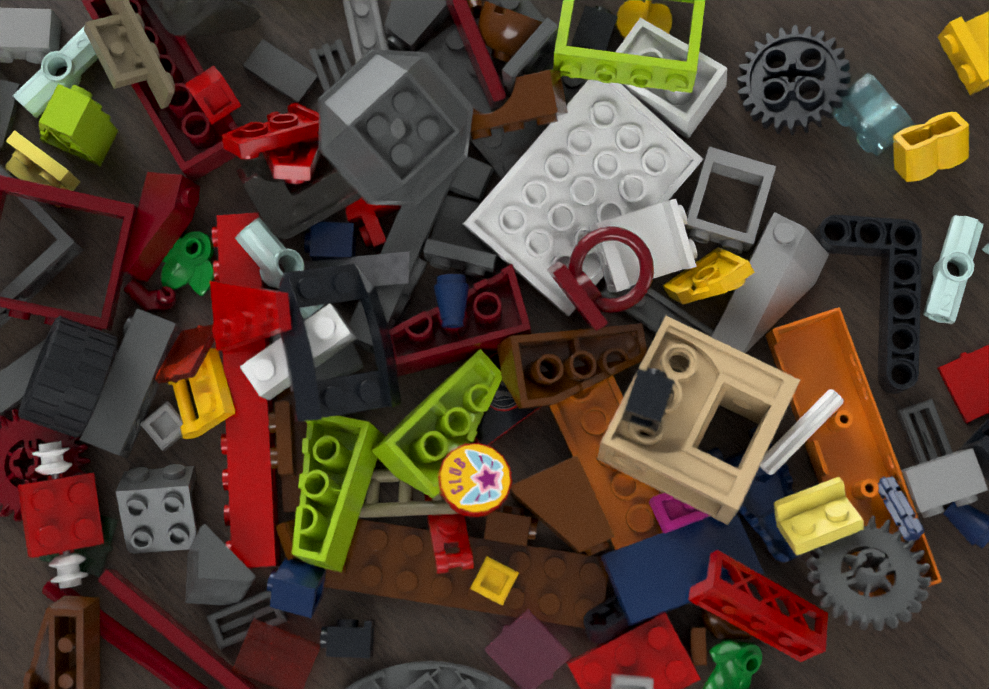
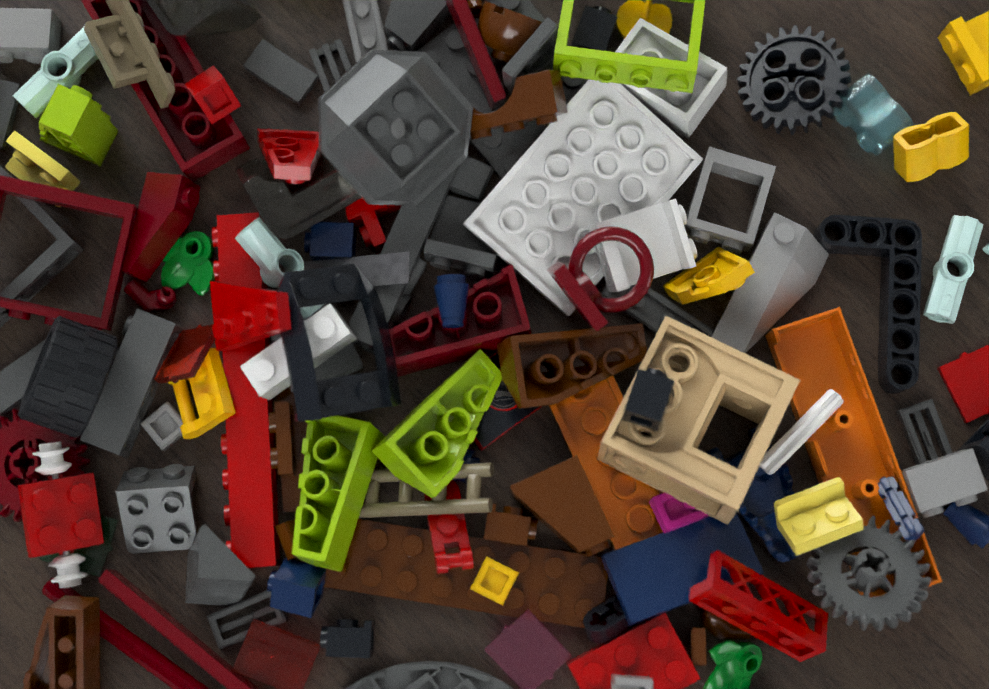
(275, 134): red wing -> none
(474, 479): tile -> none

